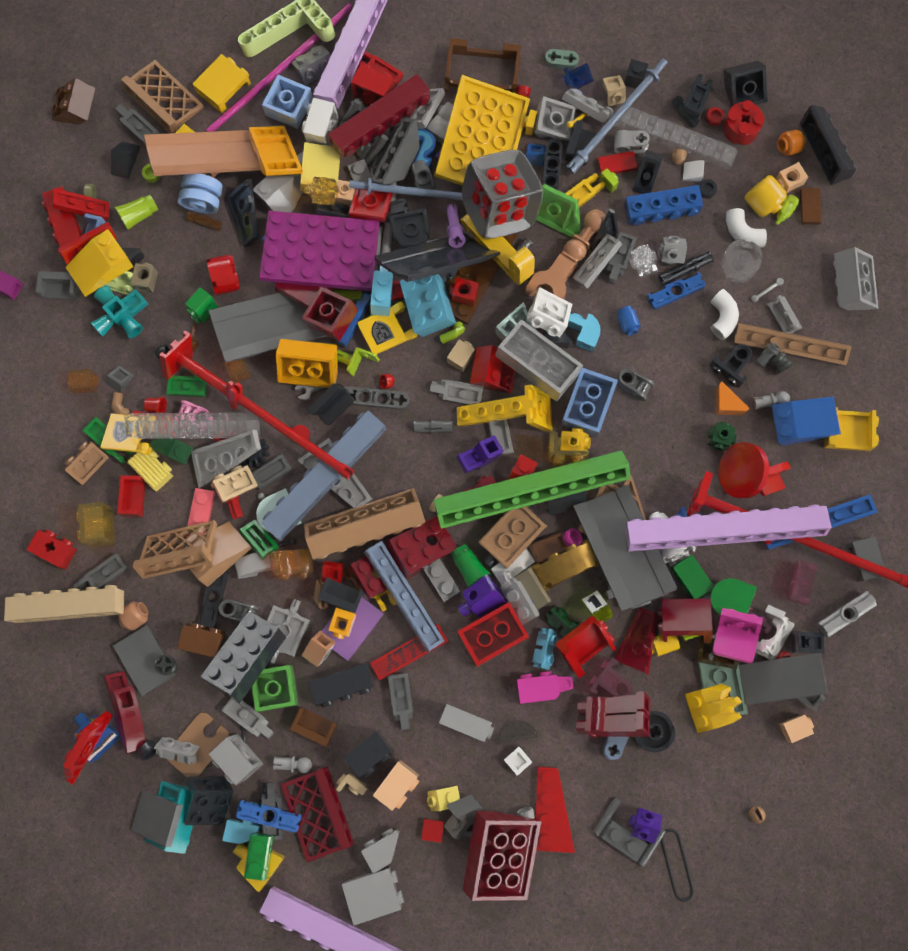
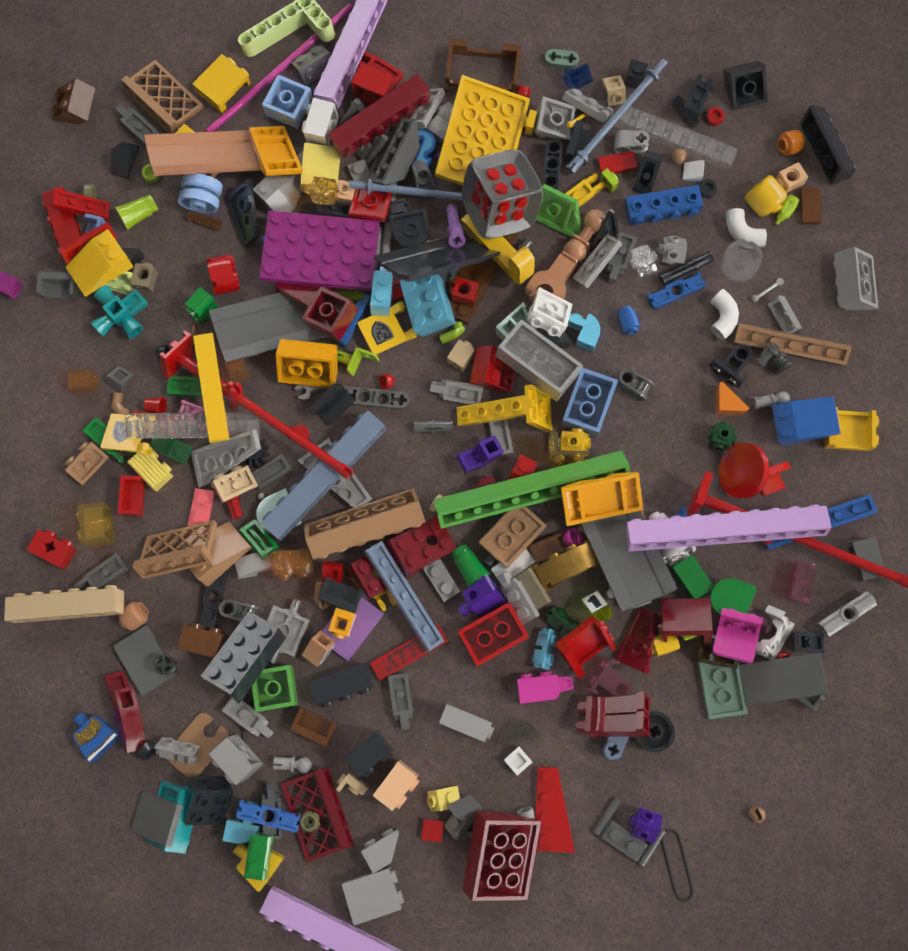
(85, 744): red wing -> none
(211, 388): none -> yellow tile
(309, 827): none -> olive plate
(535, 154): blue slope -> none
(601, 497): none -> light orange slope
(712, 707): yellow plate -> none
(743, 123): red brick -> none
(797, 728): light nougat brick -> none

